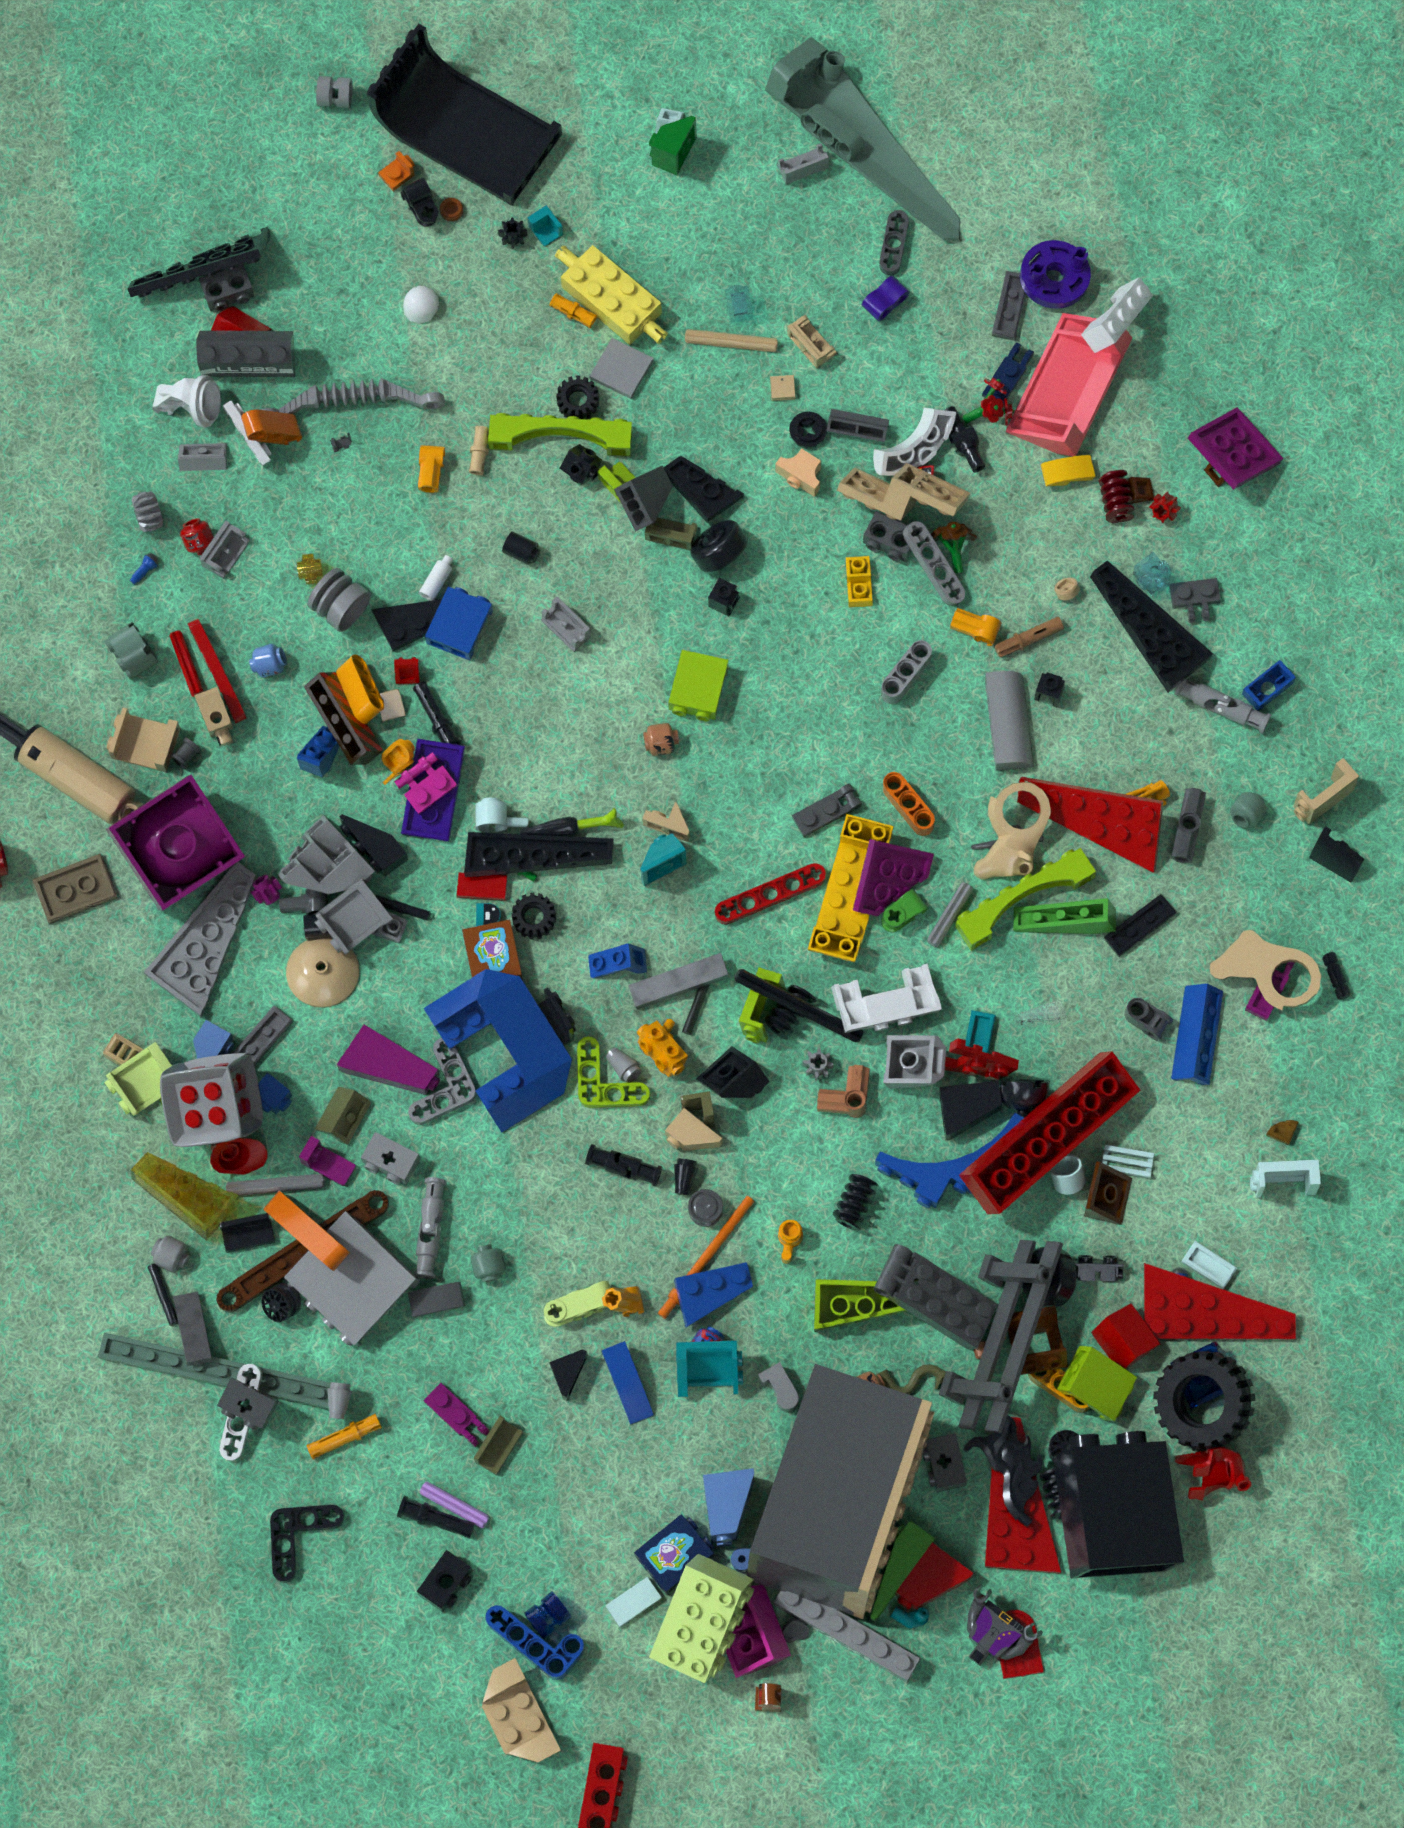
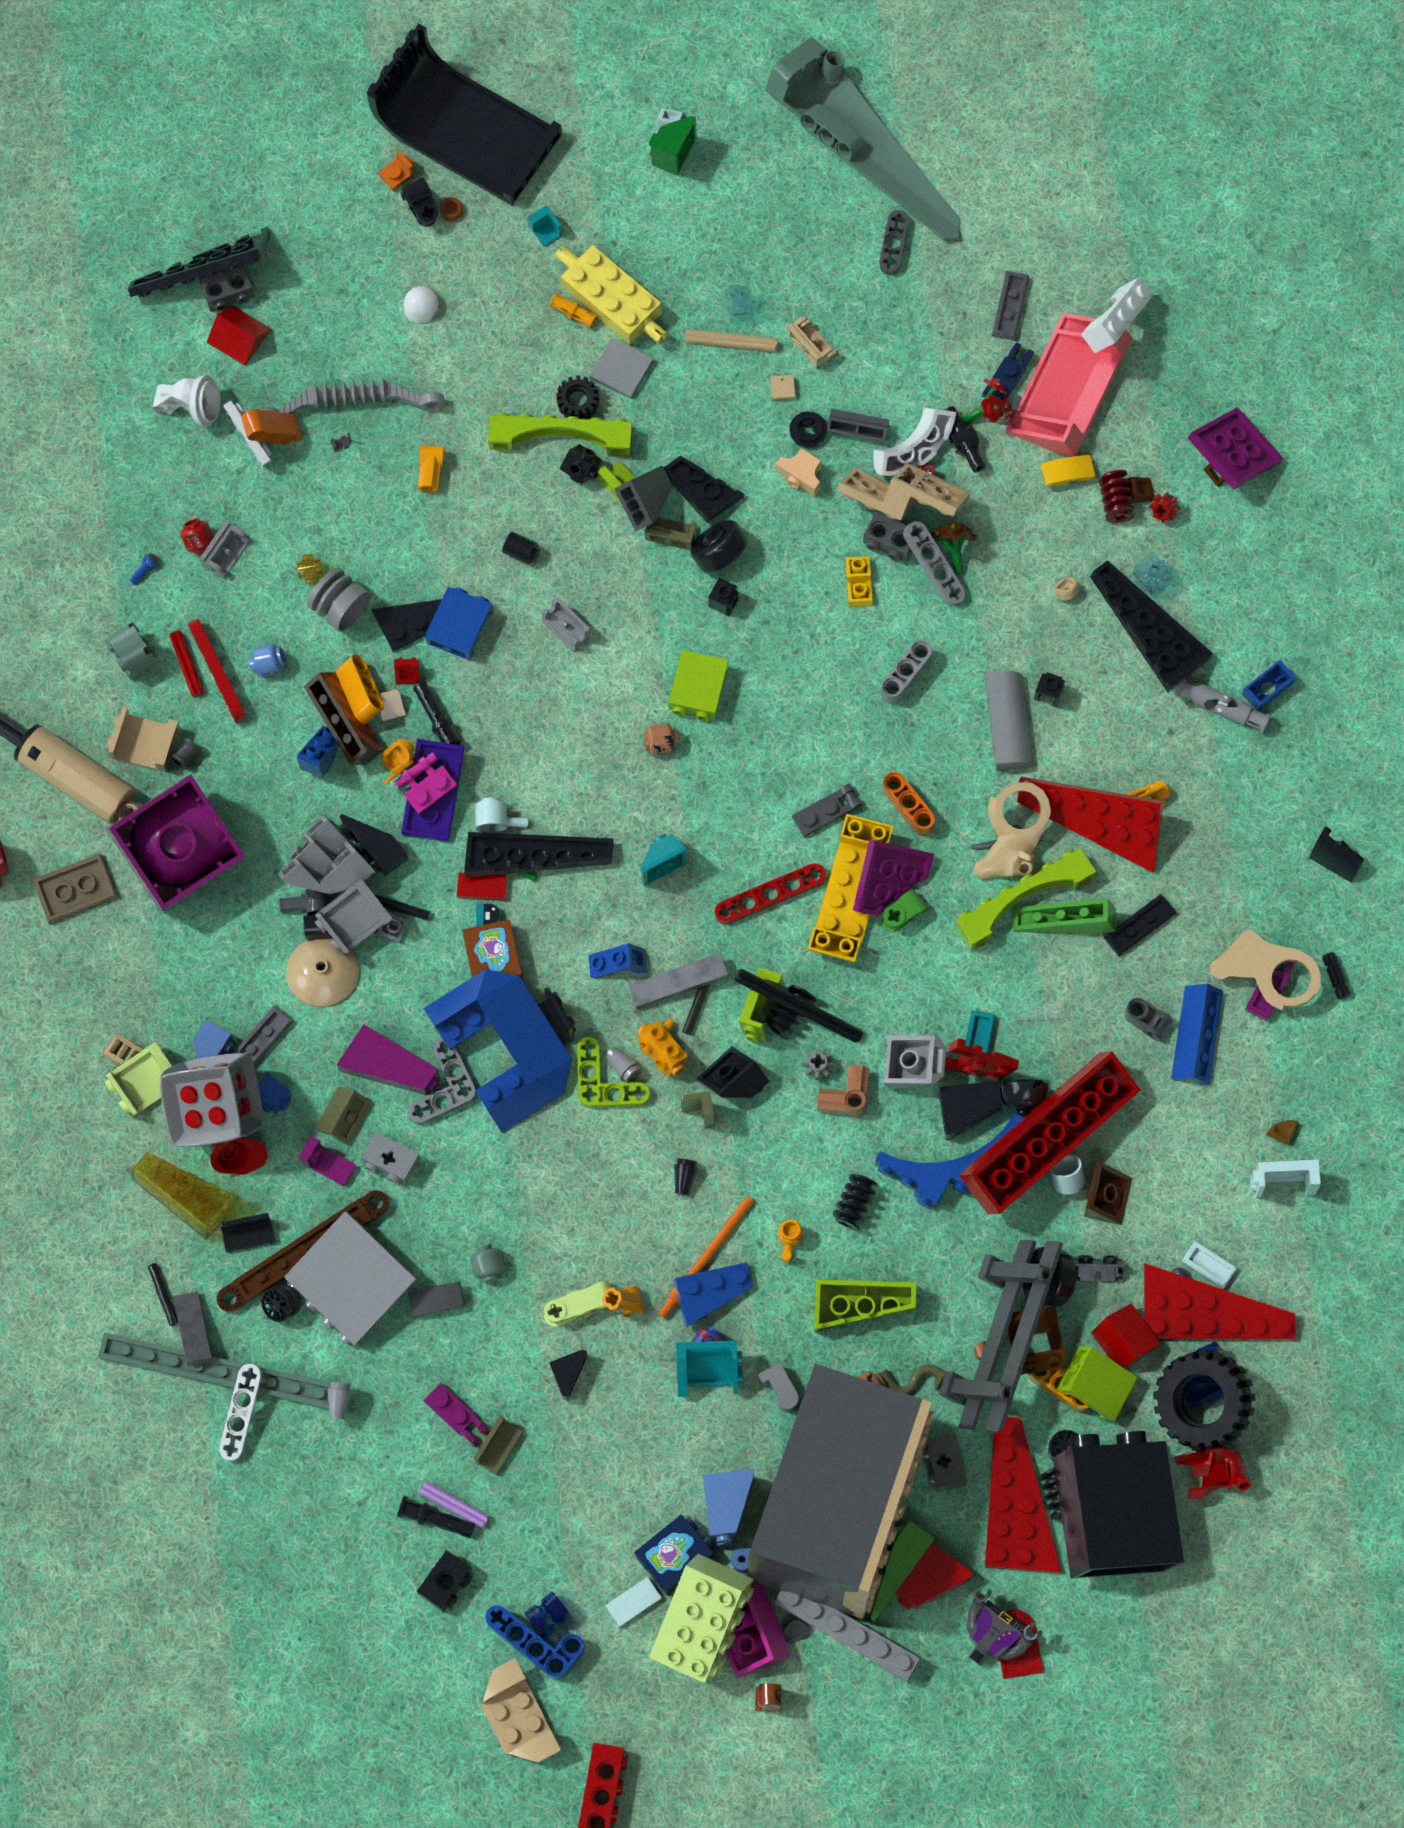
(147, 511): light grey gear -> none
(170, 1253): light grey head -> none
(197, 951): light grey wing -> none
(202, 457): light grey slope -> none
(212, 707): tan torso -> none
(246, 353): dark grey slope -> none
(262, 1404): dark grey brick -> none
(266, 889): magenta gear -> none
(275, 1184): light grey axle -> none
(295, 1525): black beam -> none
(306, 1230): orange beam -> none
(326, 92): light grey wheel -> none
(353, 1432): light orange pin -> none
(431, 1212): light grey piece -> none
(436, 578): white cylinder -> none
(479, 450): tan pin -> none
(512, 238): black gear -> none
(527, 903): black tyre -> none
(570, 825): black piece -> none
(609, 1159): black piece -> none
(627, 1382): blue slope -> none
(674, 824): tan slope -> none
(691, 1133): tan slope -> none
(705, 1207): dark grey wheel -> none
(803, 165): light grey hinge -> none
(885, 298): dark purple axle -> none
(887, 1007): white bracket -> none
(911, 1619): teal arm -> none
(935, 1297): dark grey hinge -> none
(950, 914): light grey axle -> none
(981, 628): light orange piece -> none
(1014, 1462): black piece -> none
(1027, 637): medium nougat axle -> none
(1069, 261): dark purple piece -> none
(1130, 1152): light aqua tile -> none
(1186, 838): dark grey piece -> none
(1195, 593): dark grey hinge -> none
(1248, 810): sand green head -> none
(1344, 783): tan panel -> none

